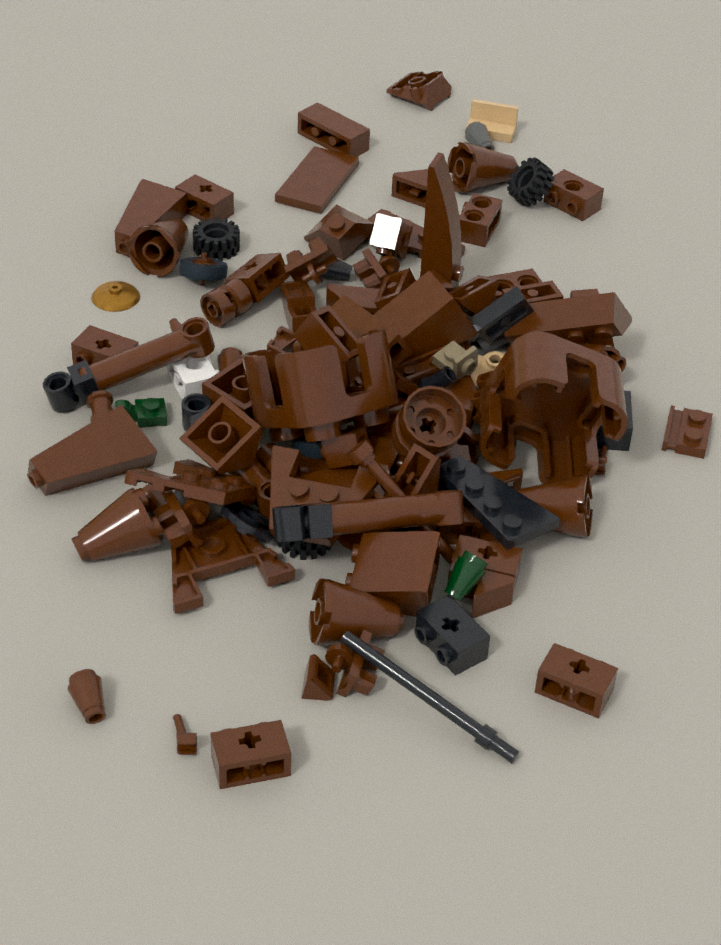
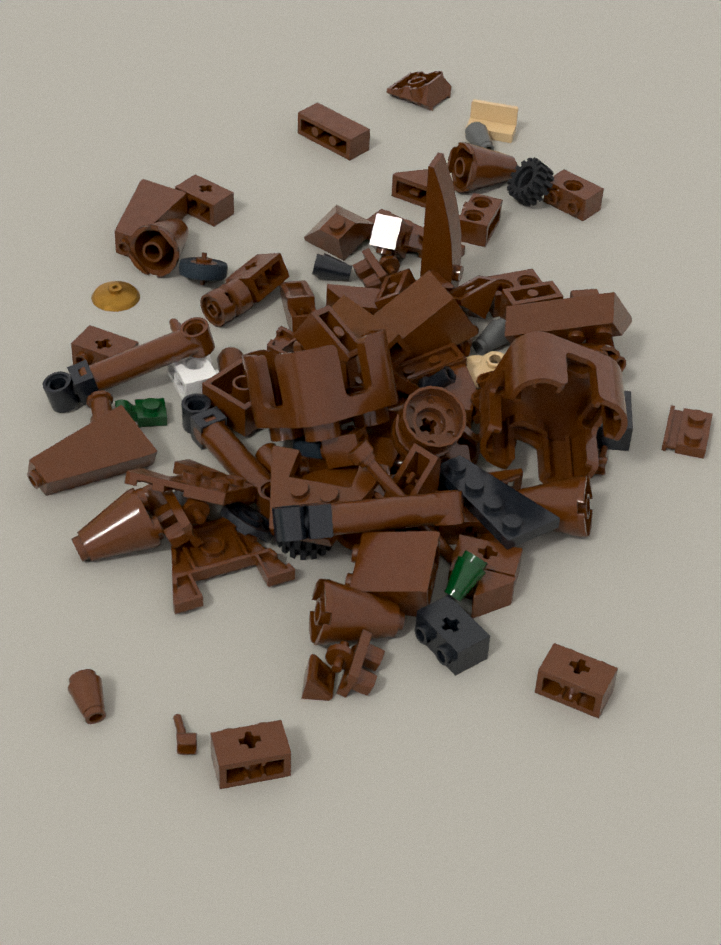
(216, 238): black tyre -> none
(224, 437): reddish brown slope -> none
(311, 264): reddish brown hips -> none
(317, 179): reddish brown tile -> none
(461, 361): dark tan bracket -> none
(484, 735): black bar -> none
(502, 314): black panel -> none

